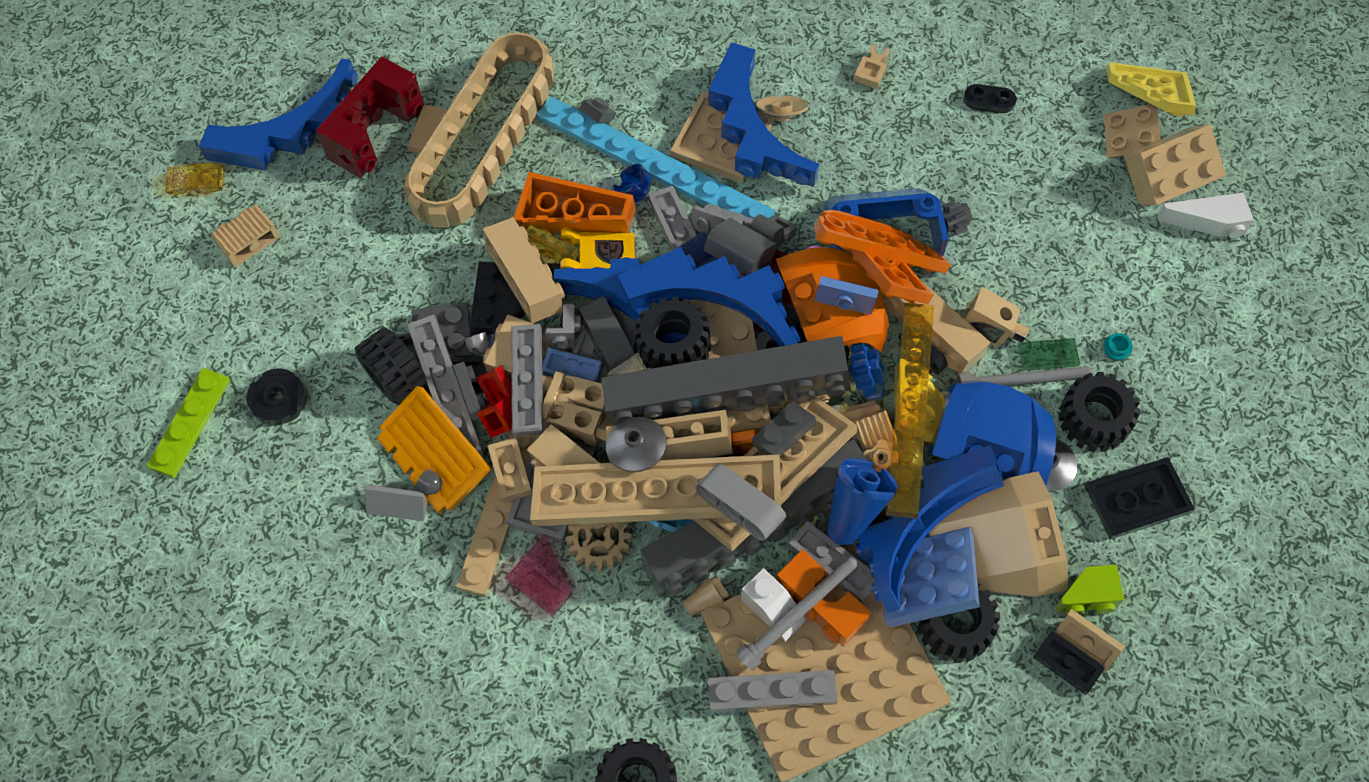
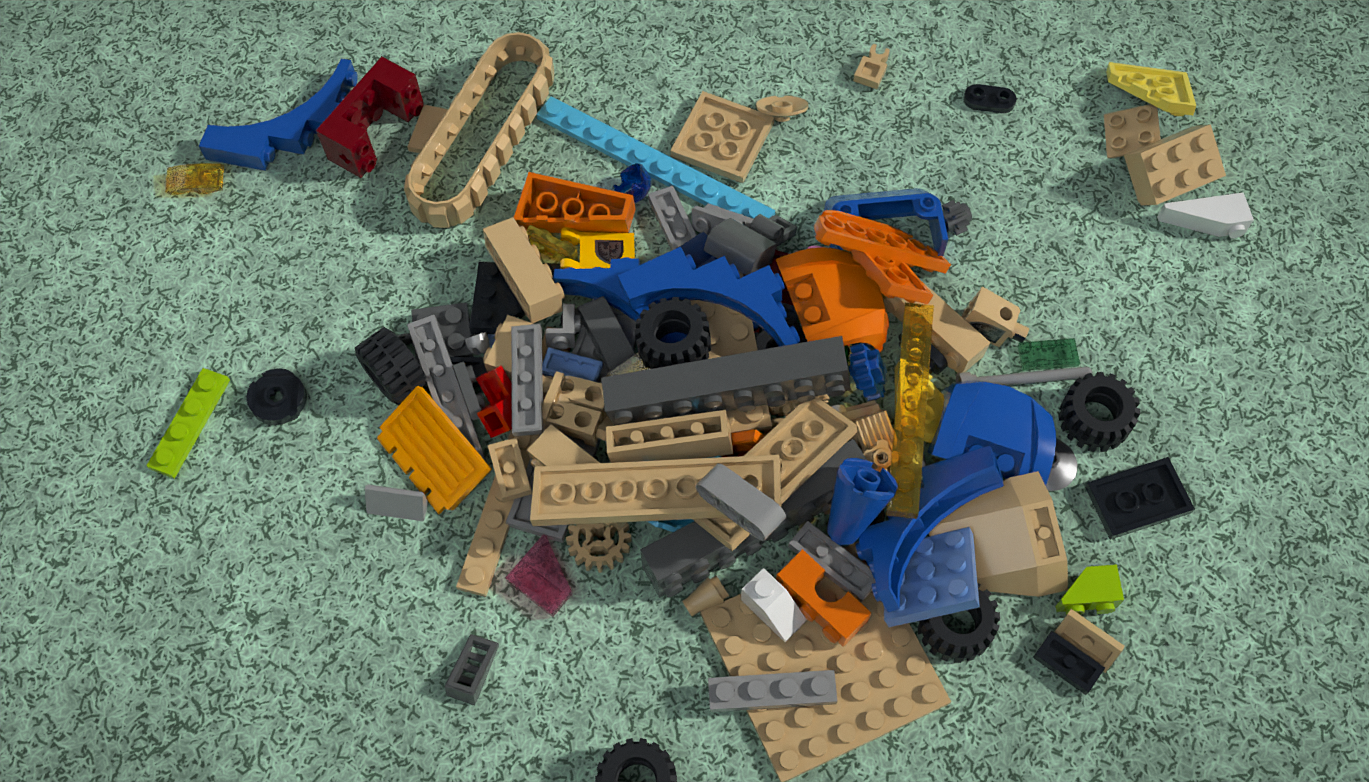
(245, 235): tan brick -> none
(429, 482): dark grey hinge -> none
(471, 694): none -> dark grey slope
(598, 110): dark grey plate -> none
(640, 454): flat silver dish -> none
(742, 125): blue arch -> none
(753, 652): light grey piece -> none
(784, 430): dark grey plate -> none
(846, 295): medium blue plate -> none
(1117, 346): teal plate -> none

